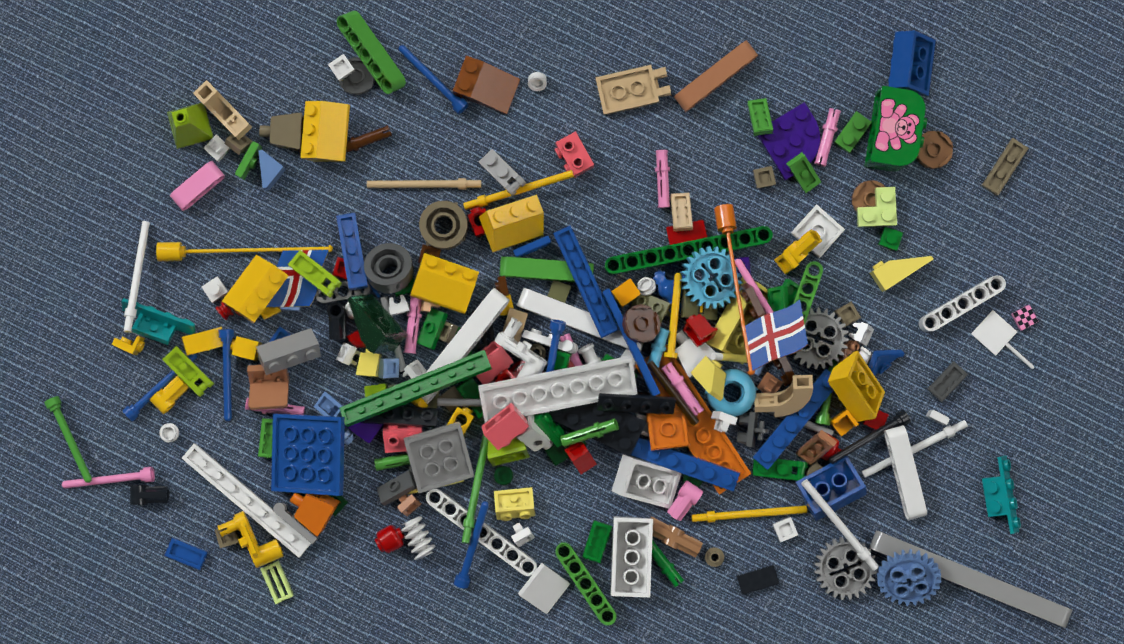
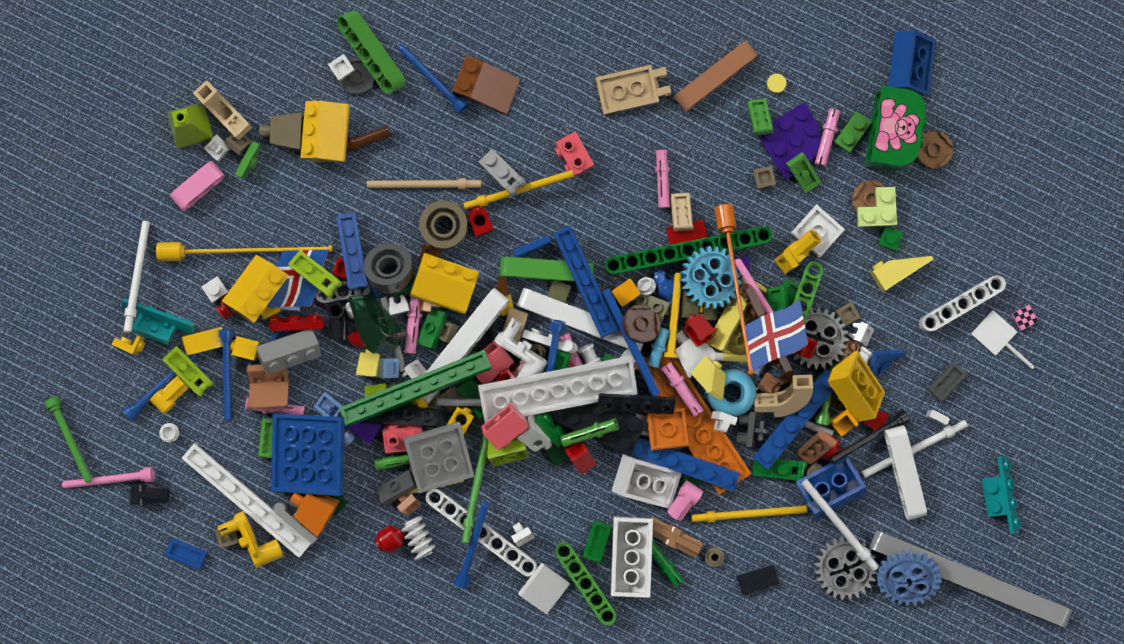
(270, 170): medium blue slope -> none
(278, 584): yellowish green tile -> none
(295, 322): none -> red plate
(346, 354): white tile -> none
(503, 475): dark green tile -> none
(513, 223): yellow slope -> none
(514, 504): light yellow bracket -> none
(537, 81): white tile -> none
(672, 392): dark brown bar -> none
(776, 83): none -> light yellow tile
(785, 529): white plate -> none
(809, 349): none -> red tile
(1004, 167): dark tan tile -> none

